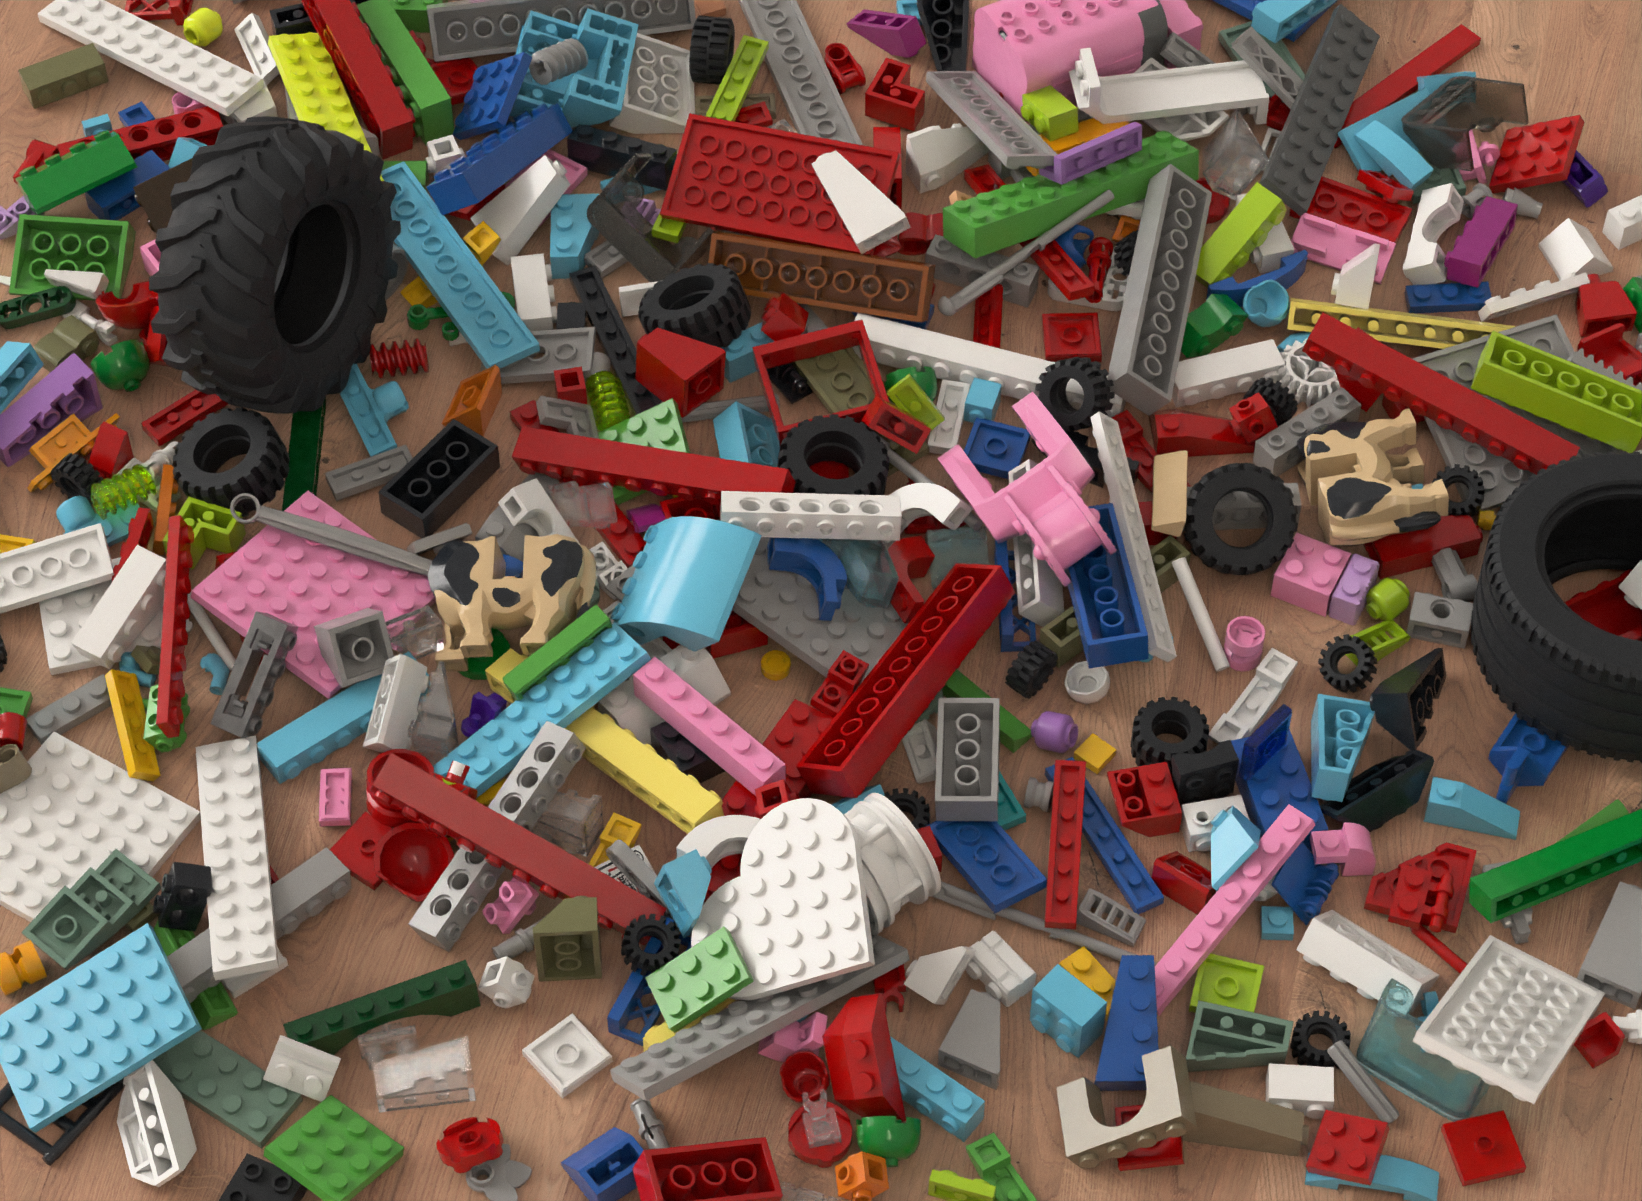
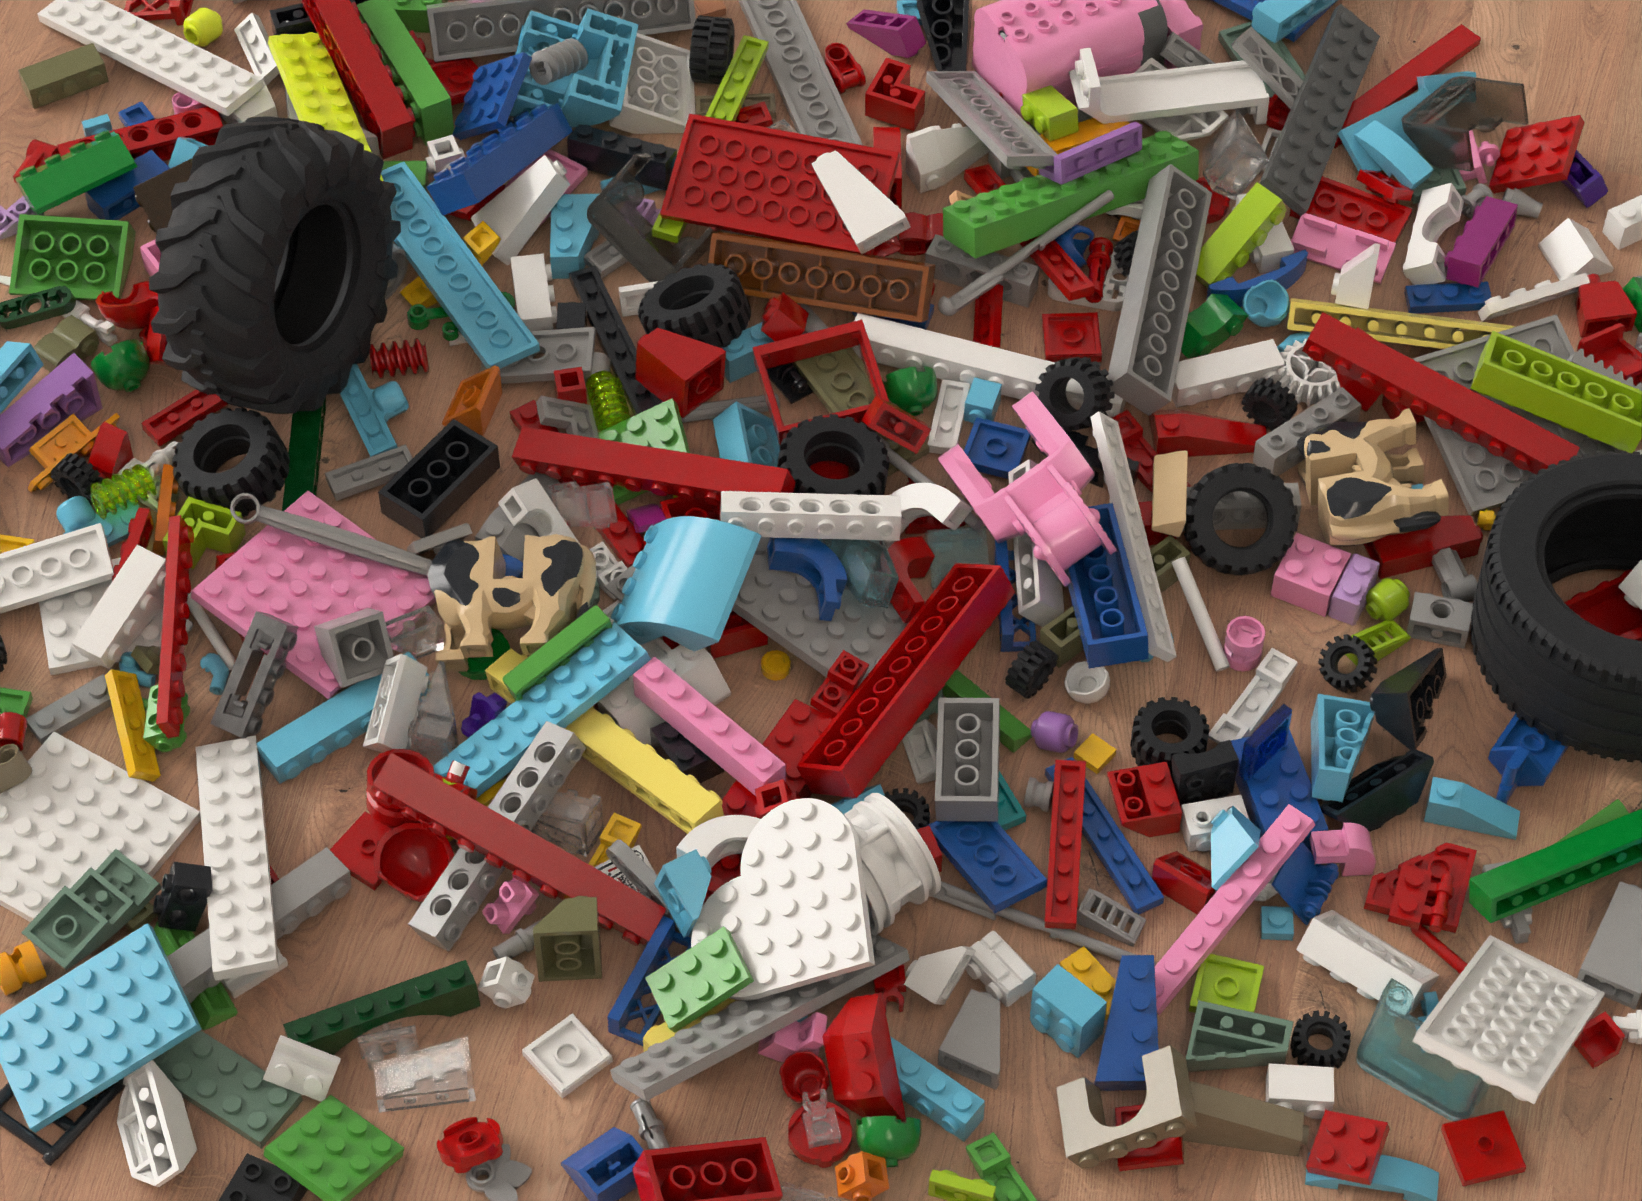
(80, 282): white slope -> none
(335, 797): bright pink plate -> none
(653, 928): black tyre -> none
(913, 400): lime plate -> none
(1252, 418): red brick -> none
(1363, 1082): light grey axle -> none
(1473, 483): black tyre -> none

